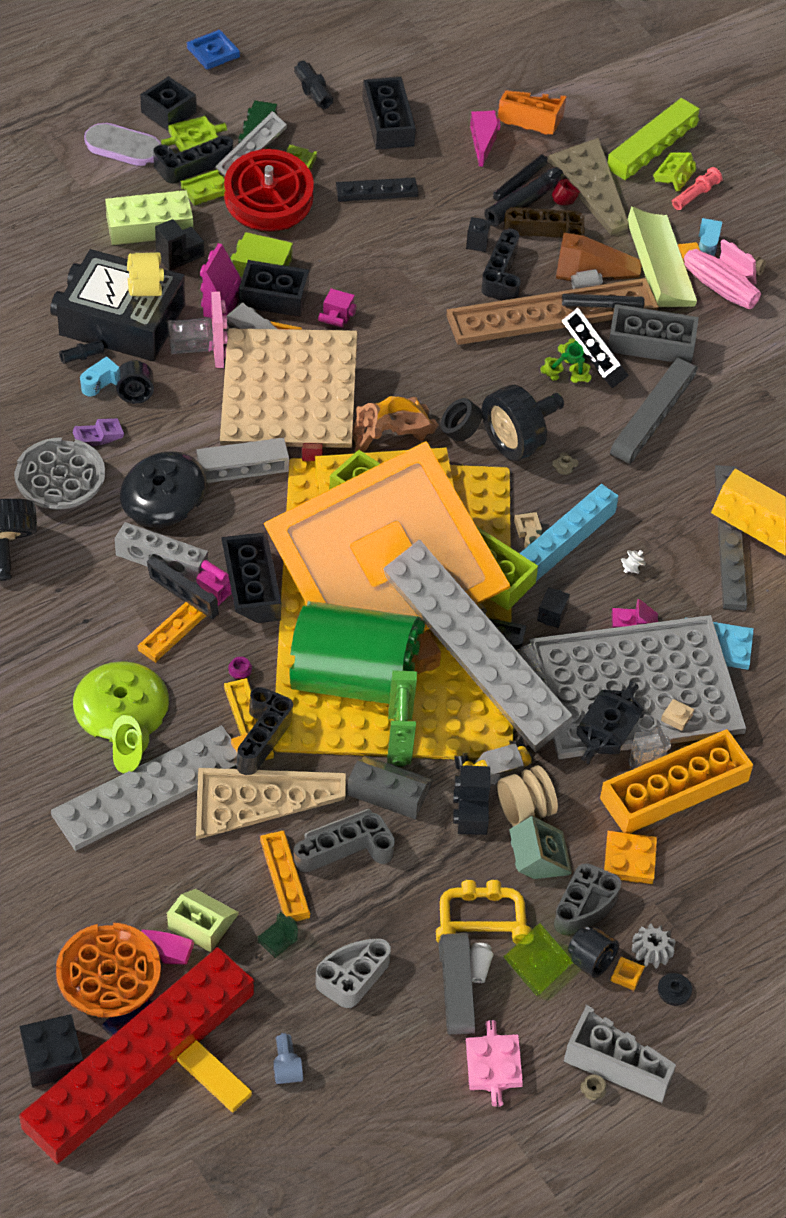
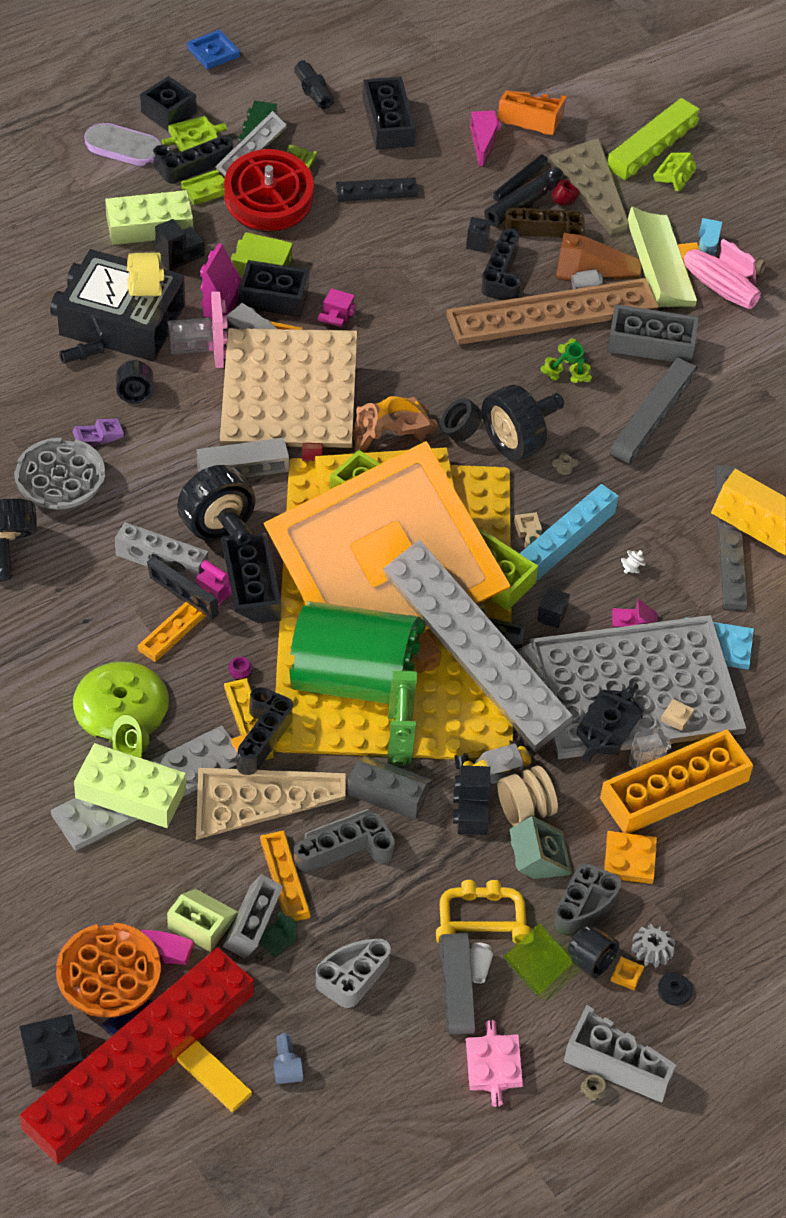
(98, 377): medium azure leg -> none
(130, 785): none -> yellowish green brick
(163, 489): black brick -> none
(217, 504): none -> black wheel
(253, 916): none -> light grey brick
(595, 348): brick -> none
(601, 301): black axle -> none
(702, 185): coral pin -> none

